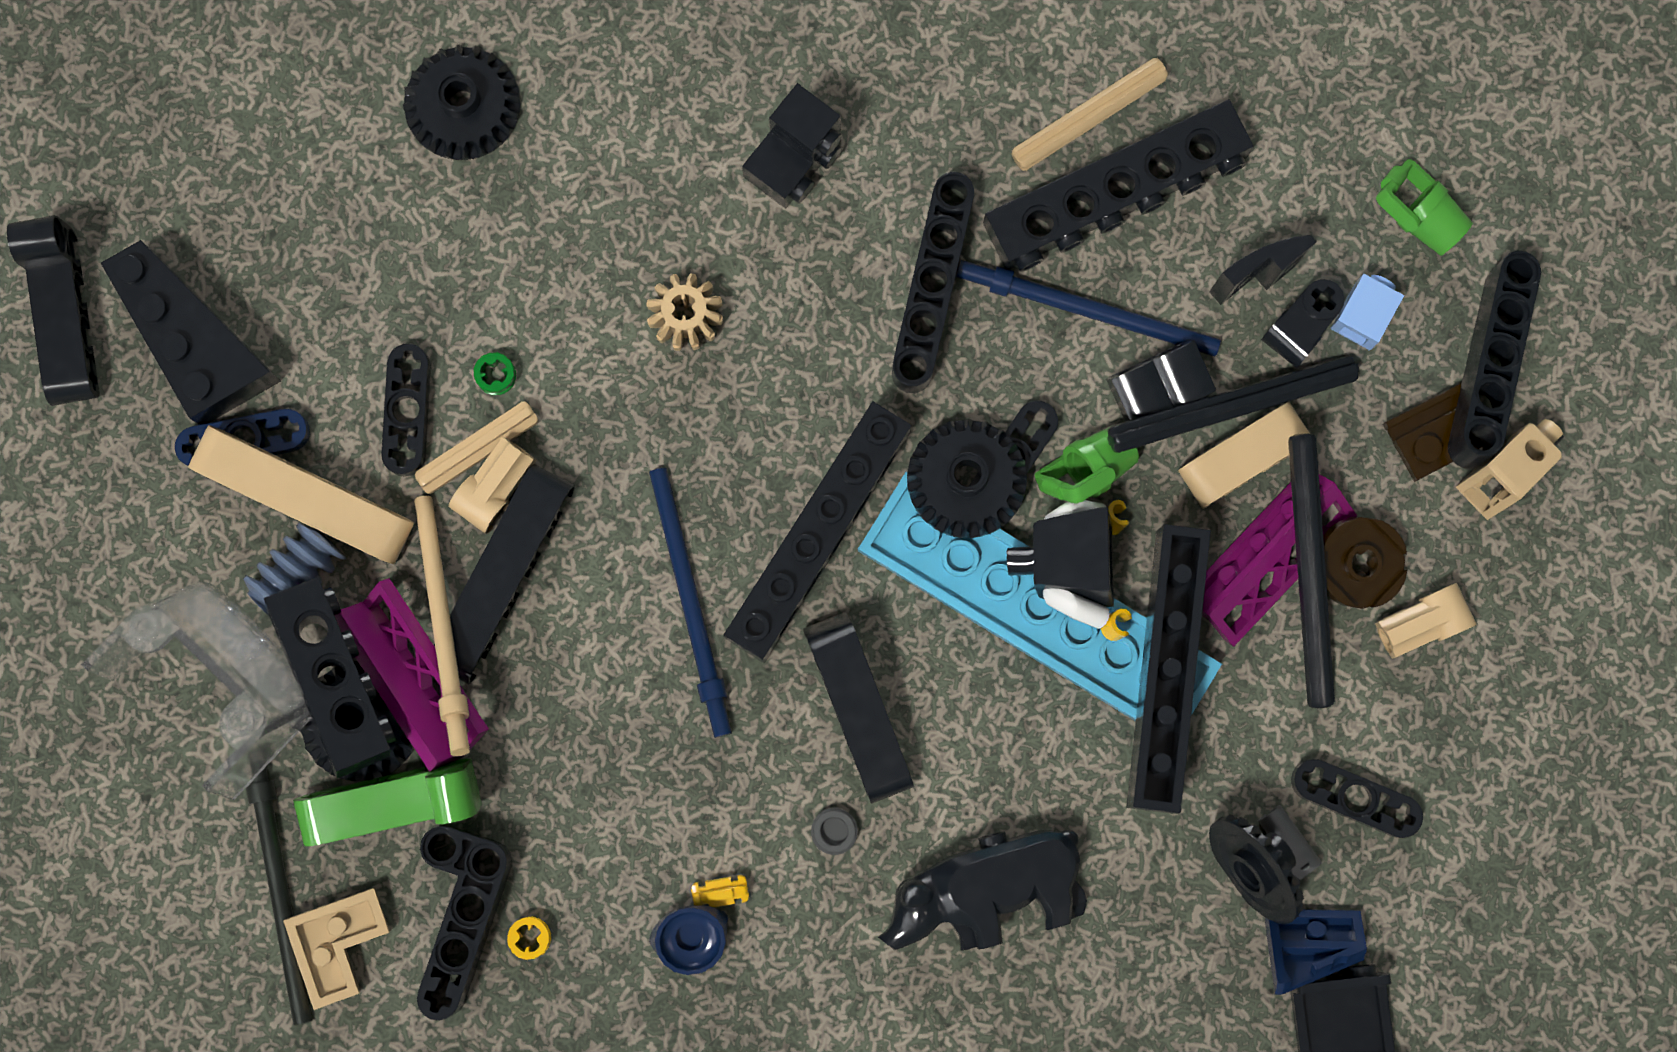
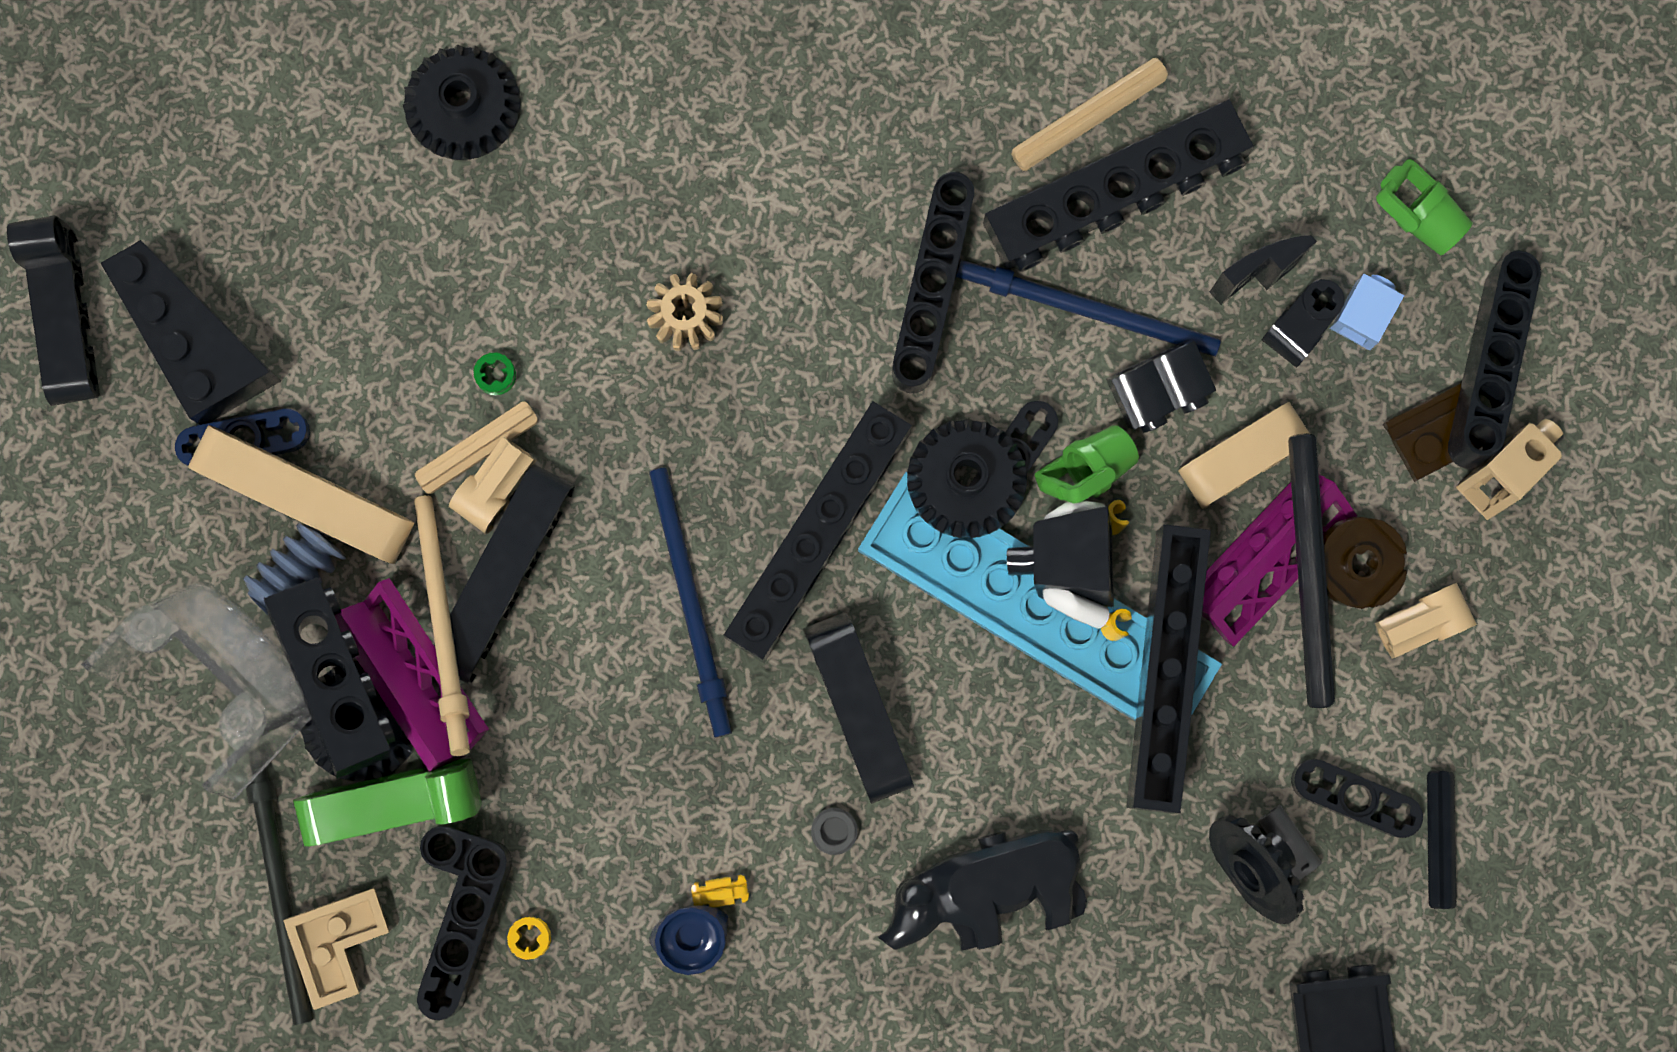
(397, 376): black beam -> none
(800, 140): black brick -> none
(1232, 404): black axle -> none
(1314, 946): dark blue wing -> none
(1441, 839): none -> black axle

